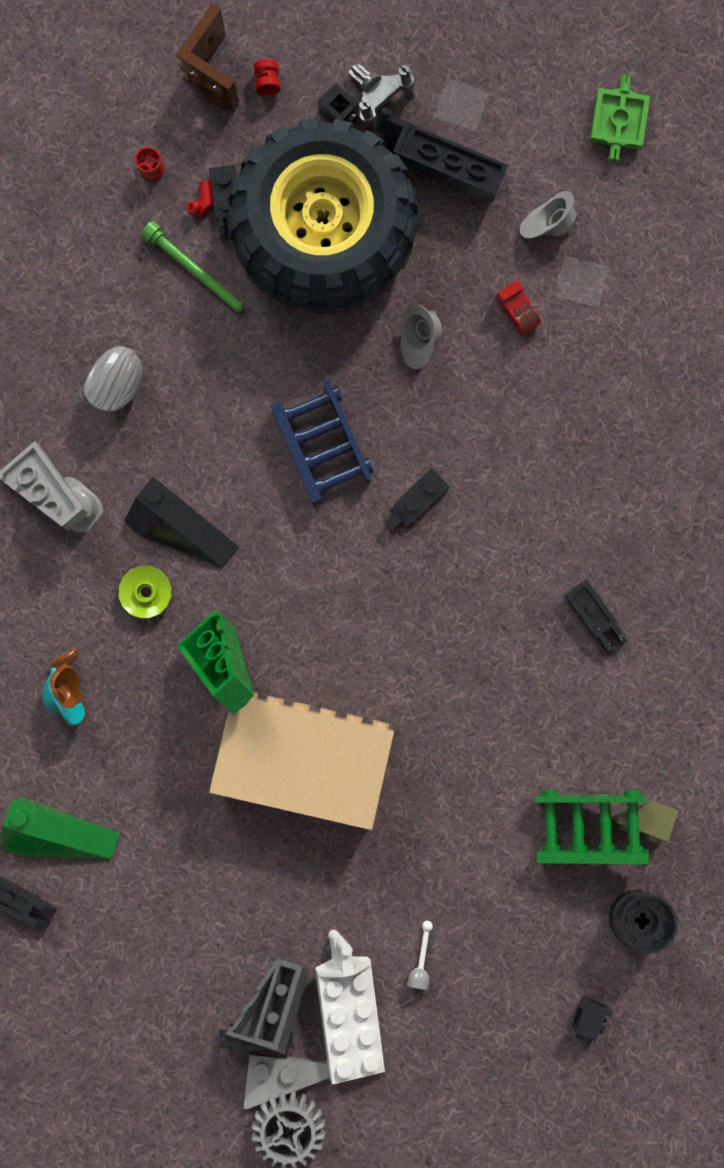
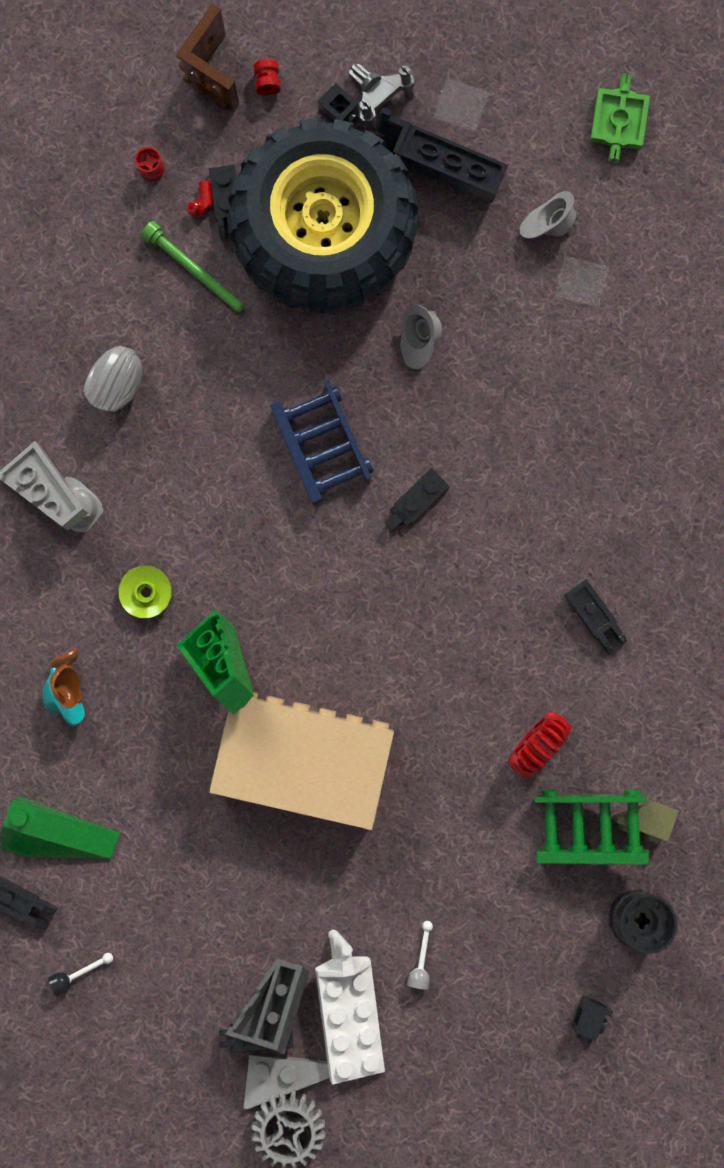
(61, 982): none -> hinge
(173, 523): black wedge -> none
(518, 308): red leg -> none
(539, 745): none -> red gear

